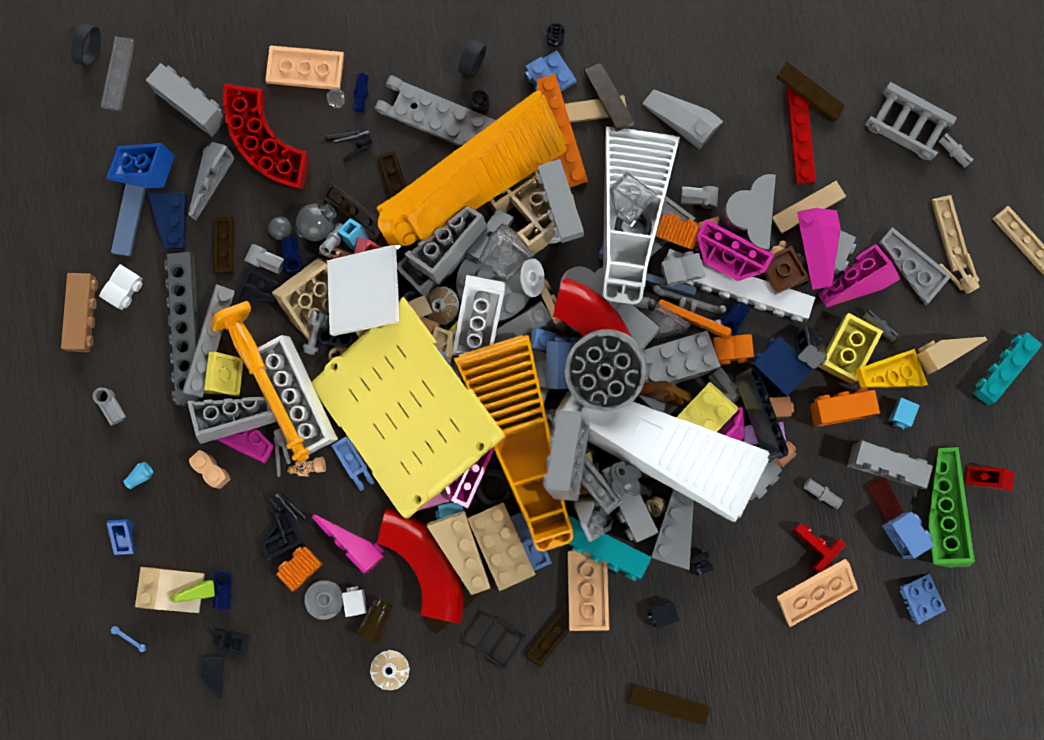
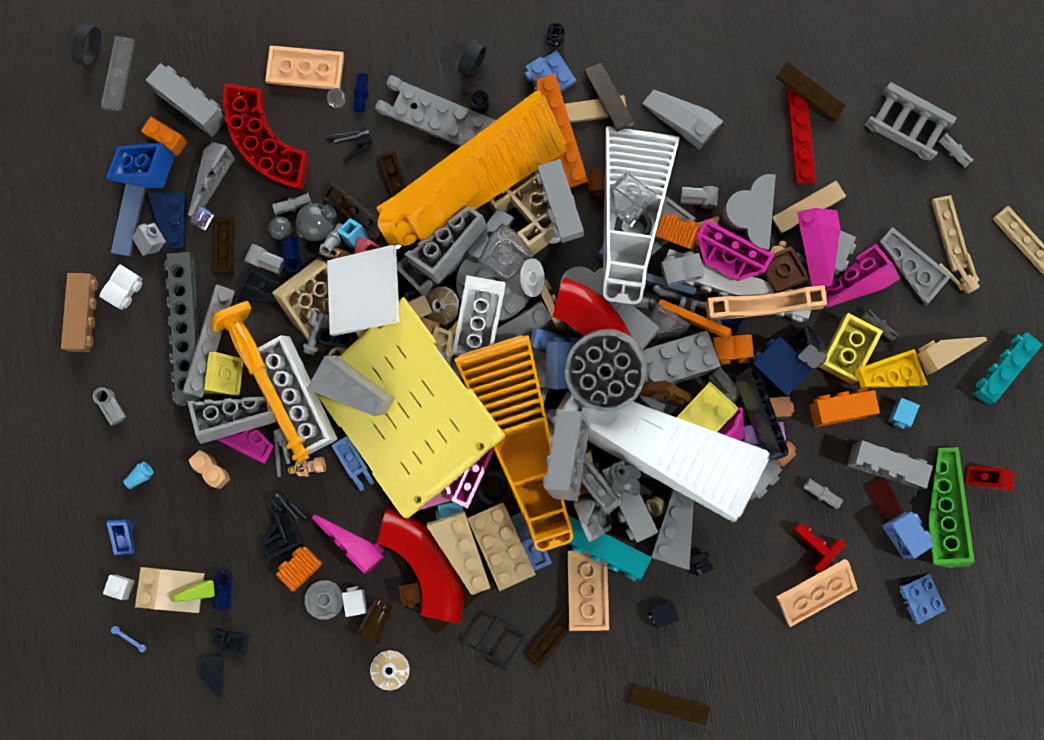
(118, 587): none -> white brick
(148, 238): none -> light grey brick
(163, 134): none -> orange brick
(202, 217): none -> clear tile
(291, 204): none -> light grey pin
(347, 385): none -> light grey wedge
(411, 595): none -> reddish brown brick
(596, 182): none -> reddish brown brick
(748, 306): none -> light nougat arch

